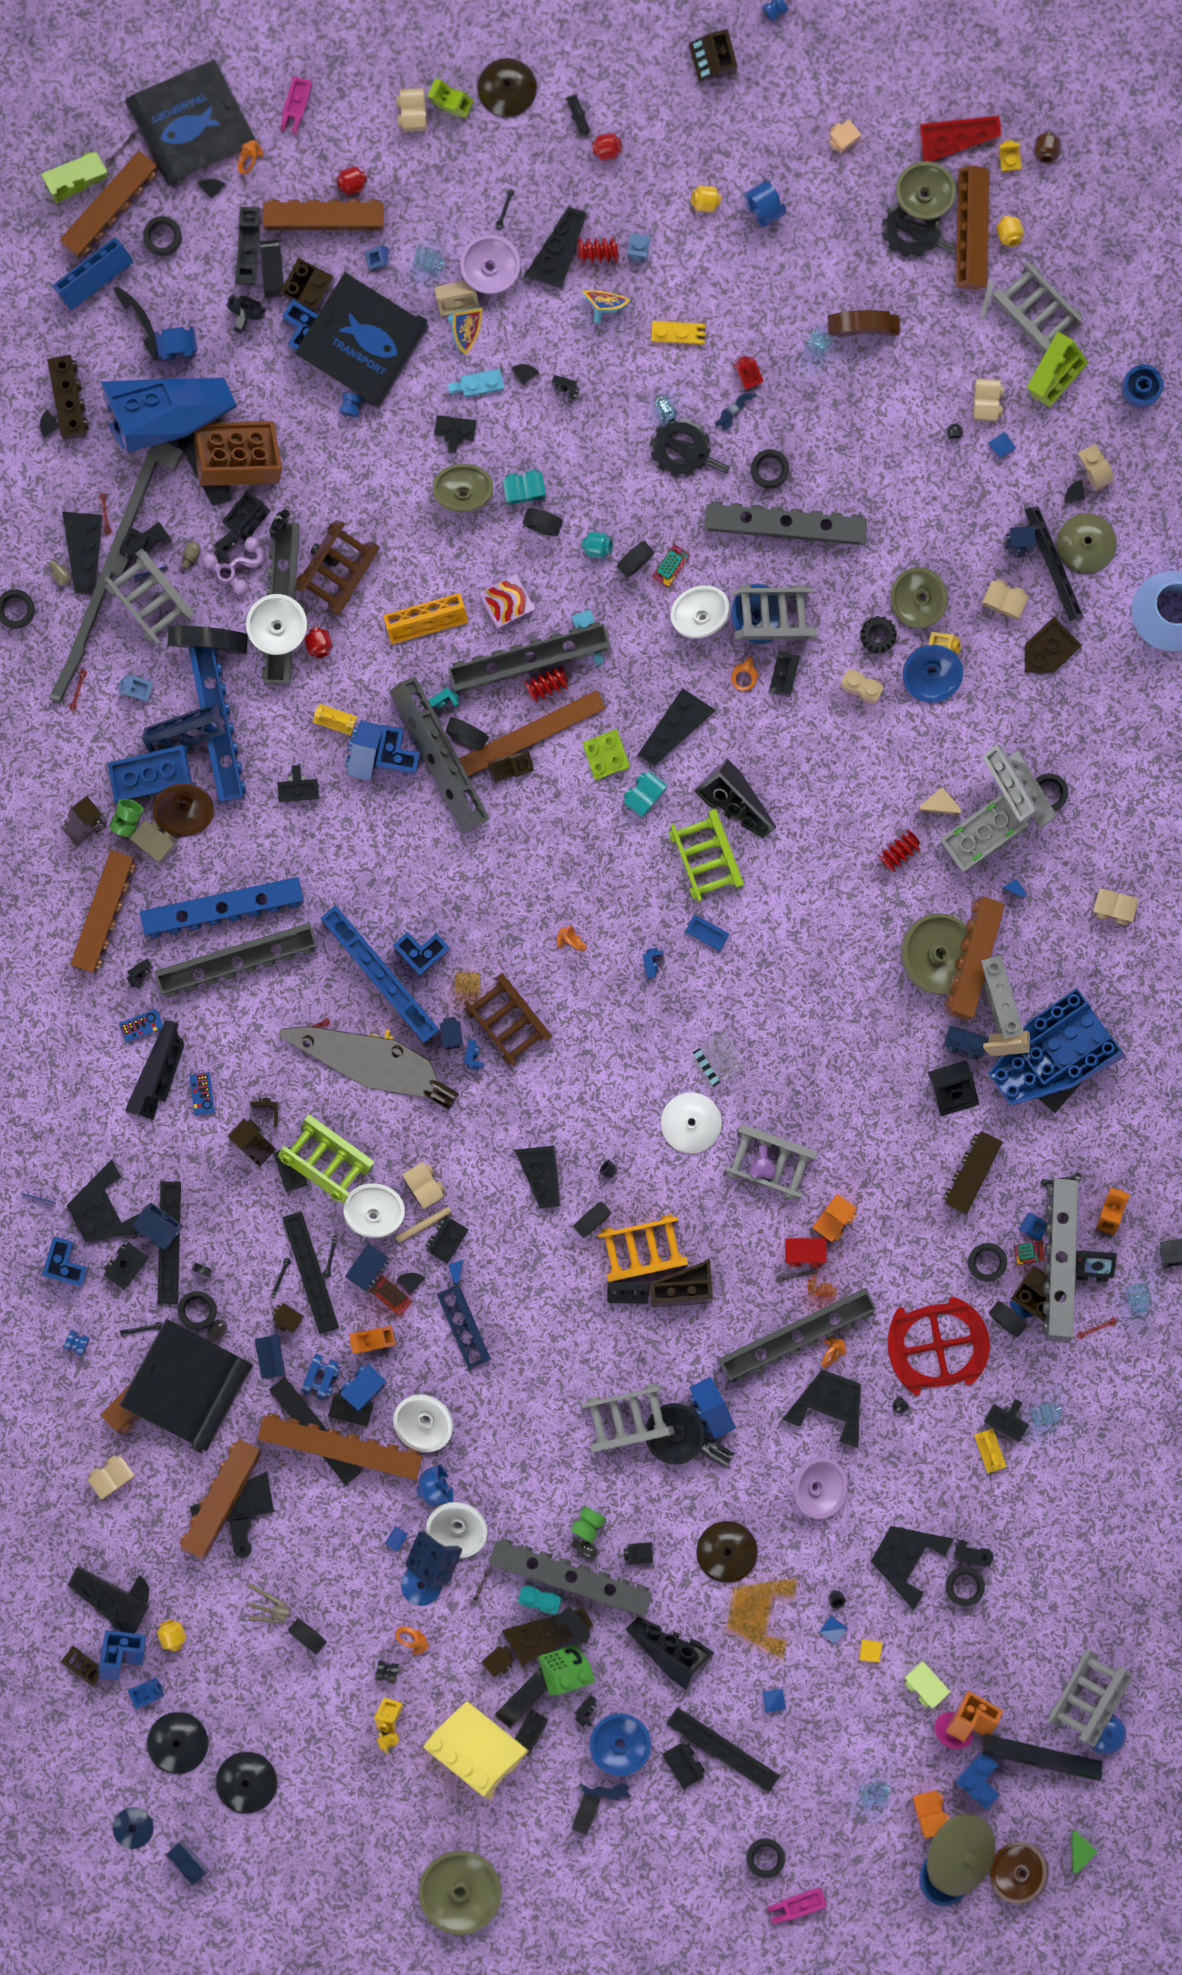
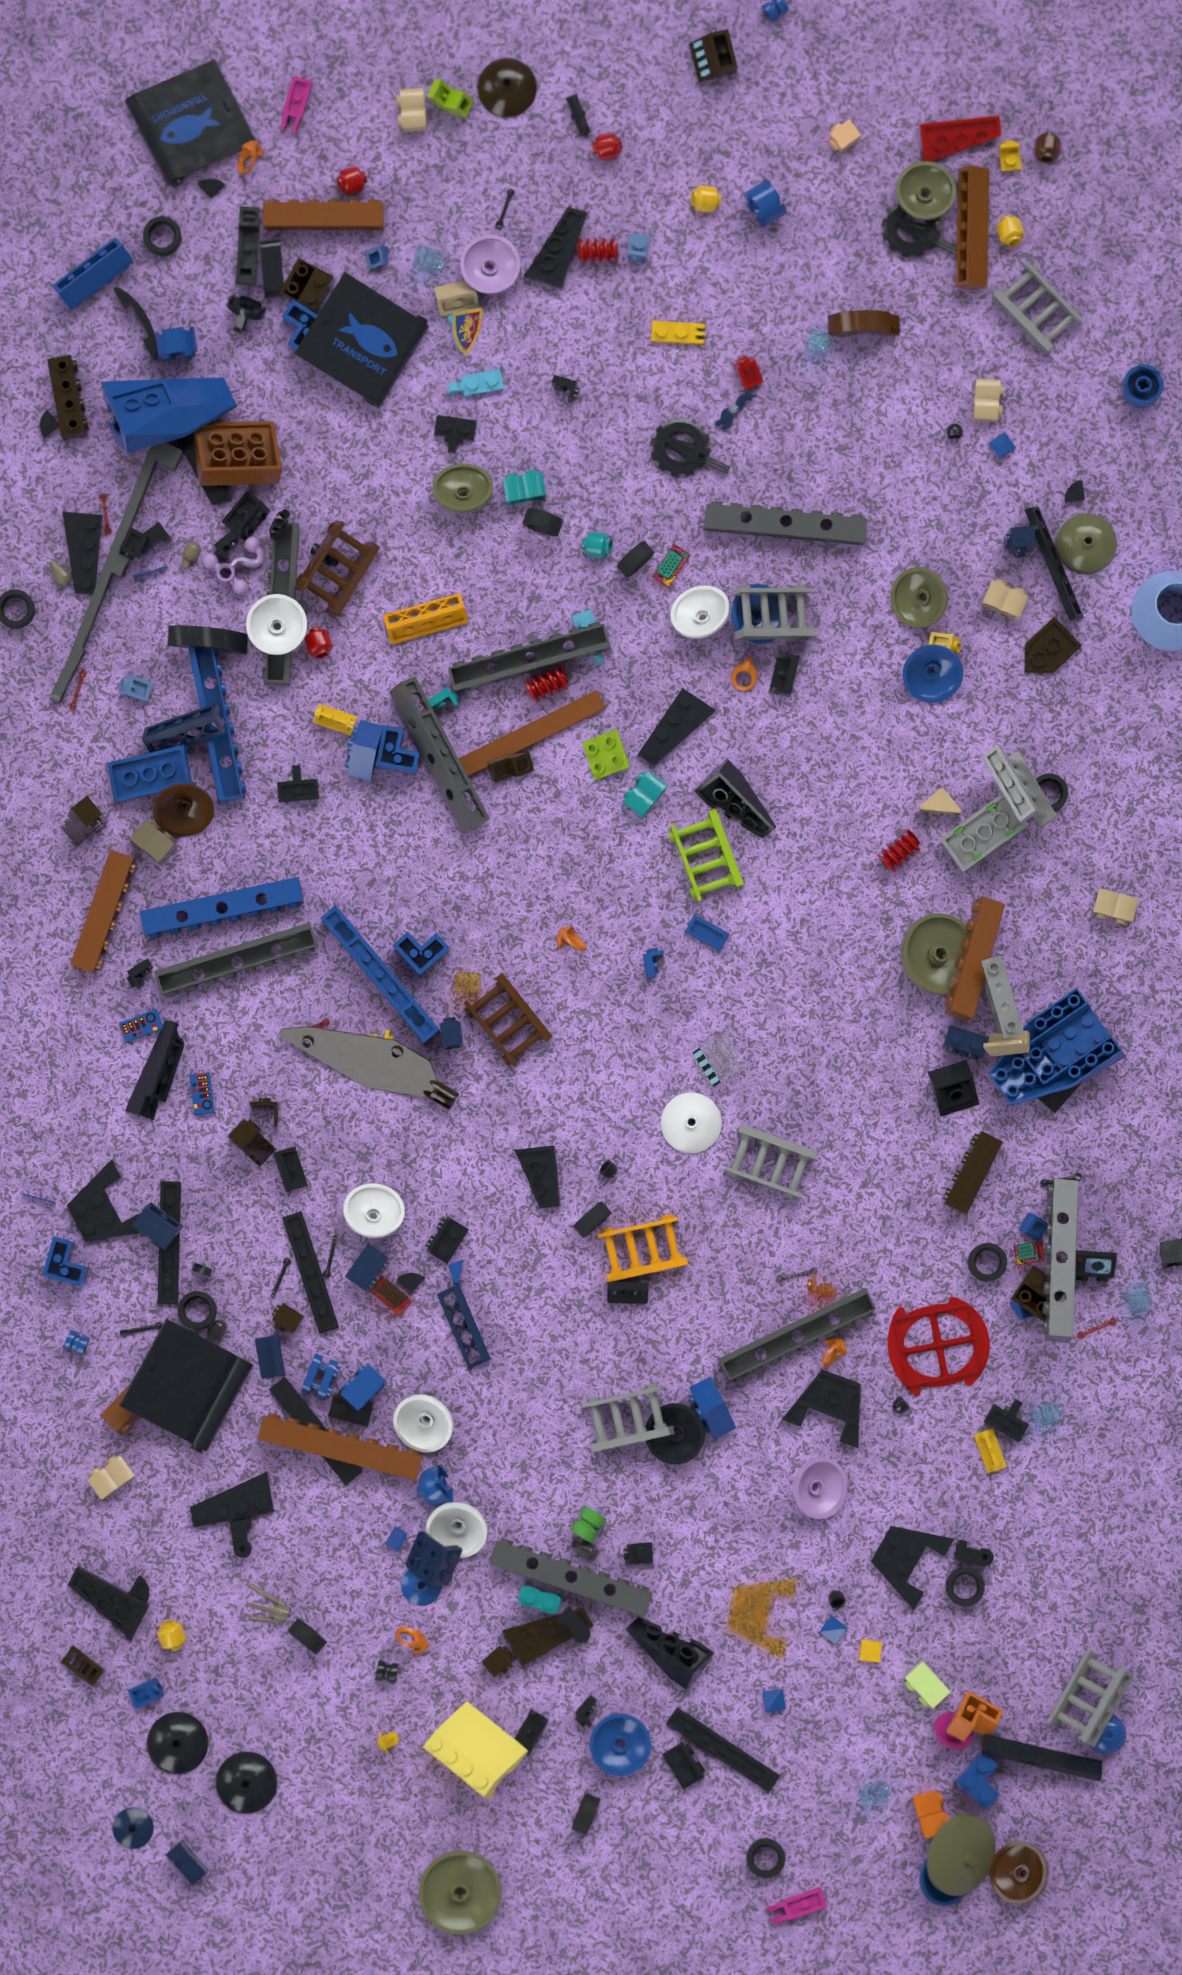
(74, 176): lime wedge -> none
(109, 205): dark orange brick -> none
(110, 161): clear smoke hinge -> none
(119, 1649): blue brick -> none
(126, 817): bright green wheel -> none
(126, 1265): black brick -> none
(156, 578): light grey fence -> none
(220, 1500): dark orange brick -> none
(328, 1140): lime fence -> none
(350, 404): blue wheel -> none
(372, 1339): orange brick -> none
(388, 1715): yellow bracket -> none
(423, 1184): tan brick -> none
(423, 1225): tan bar -> none
(466, 733): black tyre -> none
(472, 1051): blue bracket -> none
(473, 1603): clear smoke hinge -> none
(506, 601): slope -> none
(523, 1699): black slope -> none
(524, 372): black tile -> none
(565, 1670): bright green slope -> none
(604, 302): shield -> none
(613, 1793): dark blue hair -> none
(665, 408): clear light blue bush -> none
(683, 1288): dark brown wedge -> none
(712, 1545): dark brown dish -> none
(717, 1452): black hinge -> none
(763, 1166): medium lavender rock -> none
(767, 453): black tyre -> none
(805, 1251): red brick -> none
(834, 1218): orange brick -> none
(856, 683): tan brick -> none
(878, 647): black tyre -> none
(987, 299): white sticker -> none
(1008, 1319): black tyre -> none
(1015, 888): blue slope -> none
(1056, 370): lime wedge -> none
(1080, 1852): bright green slope -> none
(1097, 468): tan brick -> none
(1112, 1211): orange brick -> none

